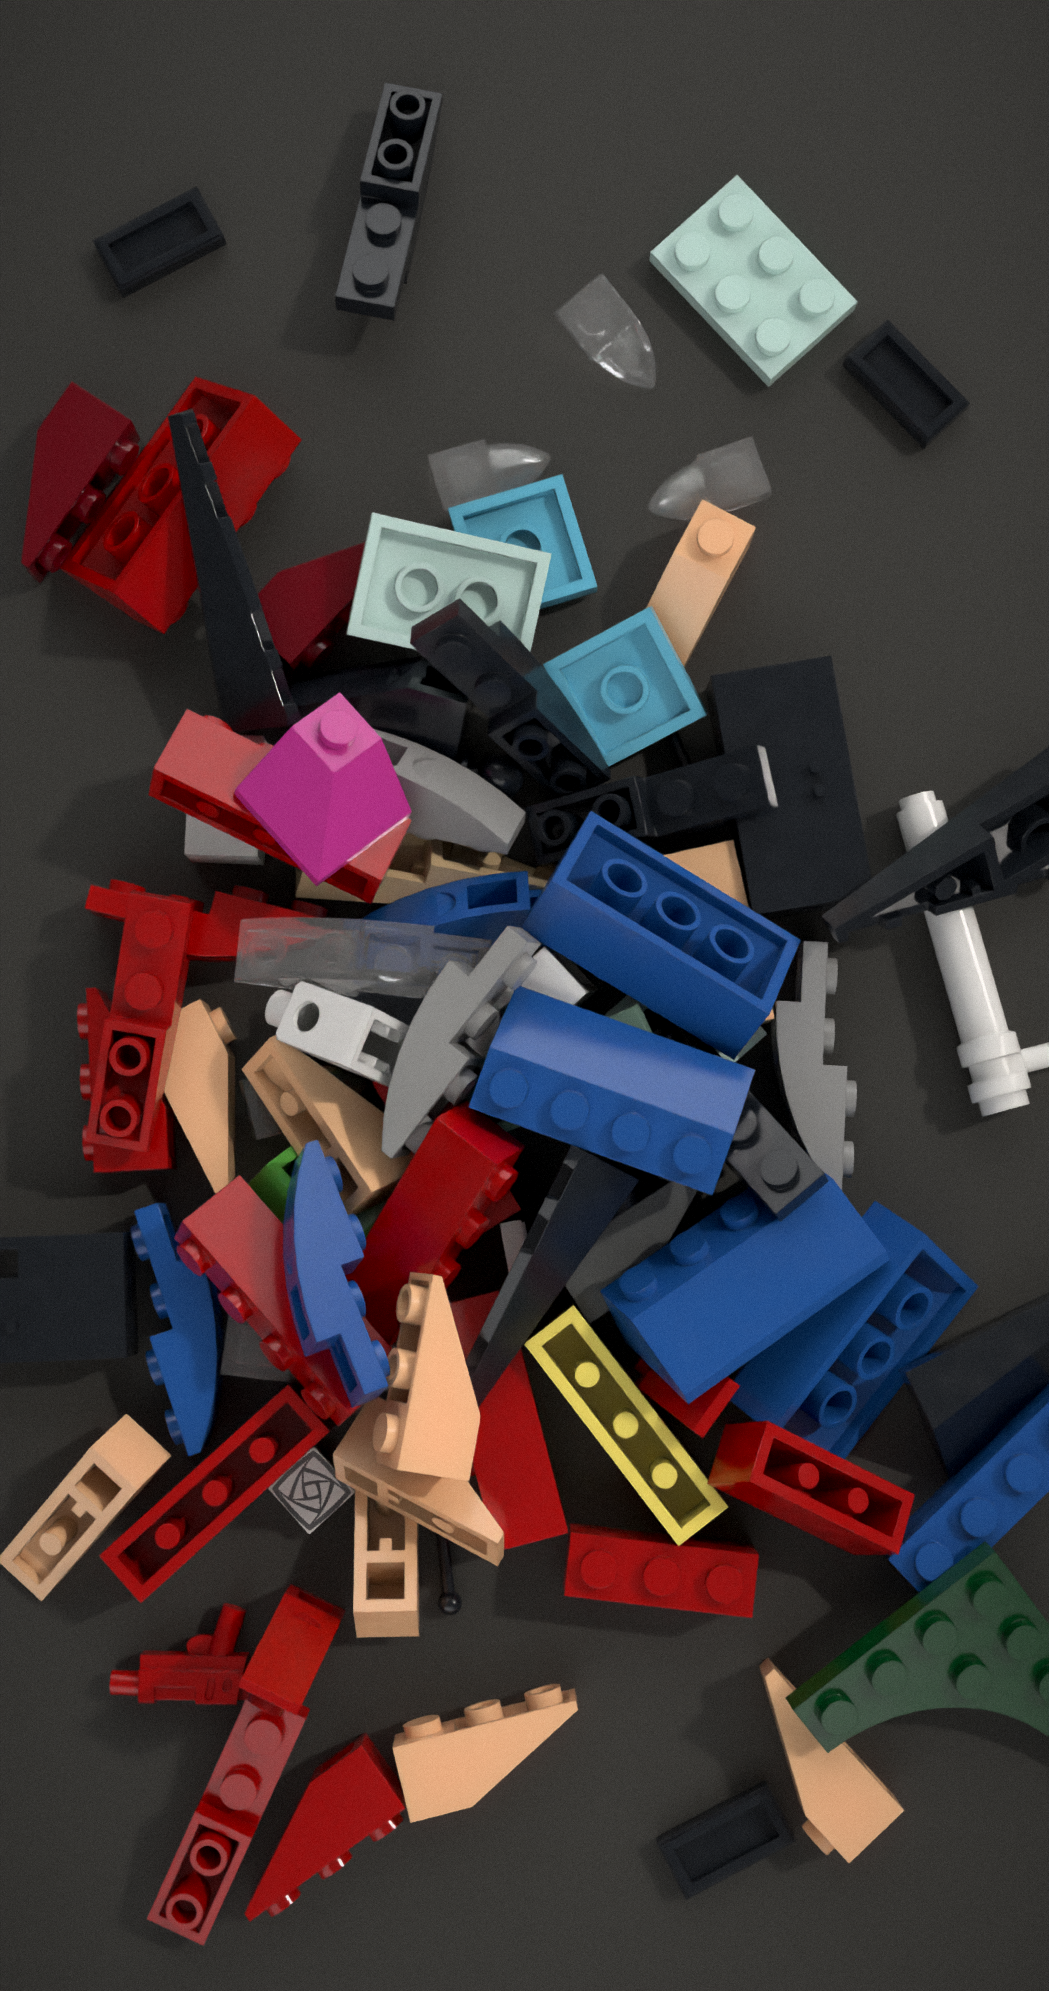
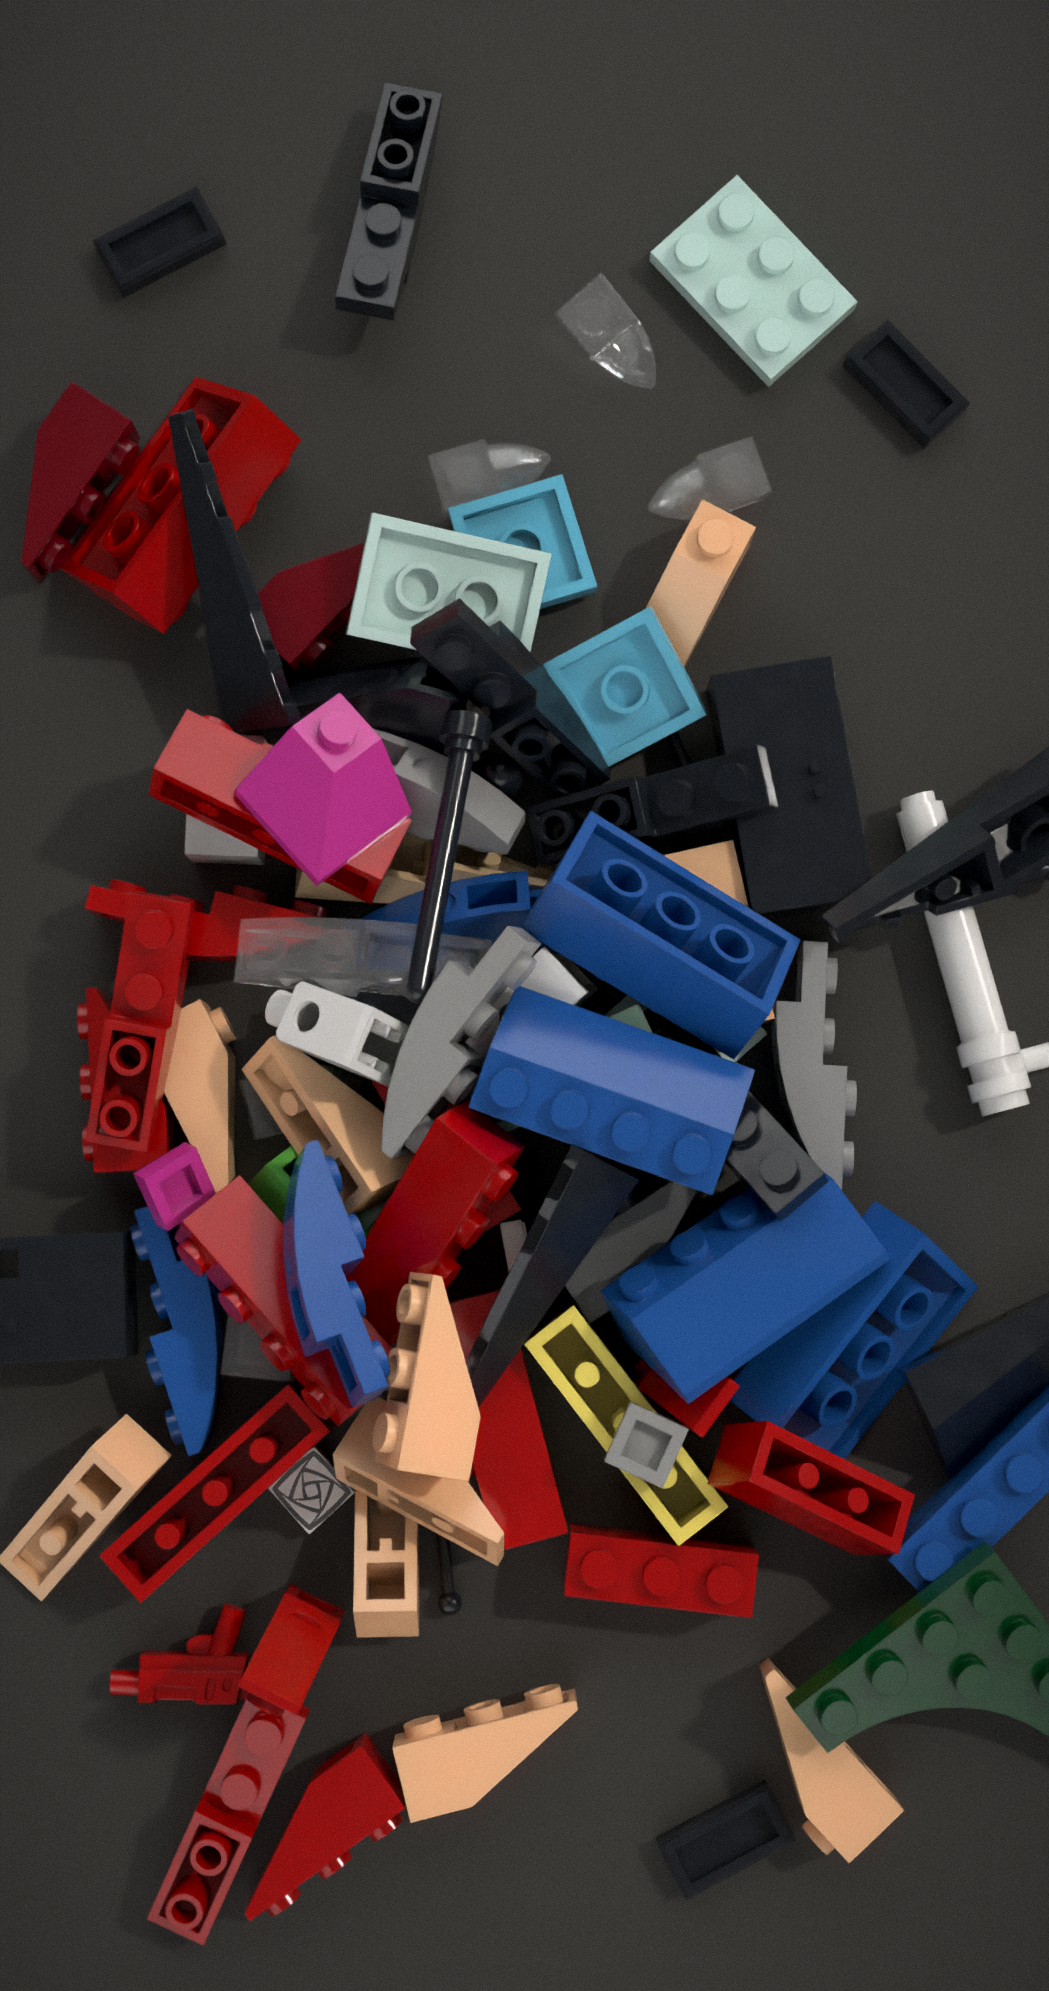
(175, 1185): none -> dark pink plate
(464, 738): none -> black piece
(646, 1444): none -> light grey plate

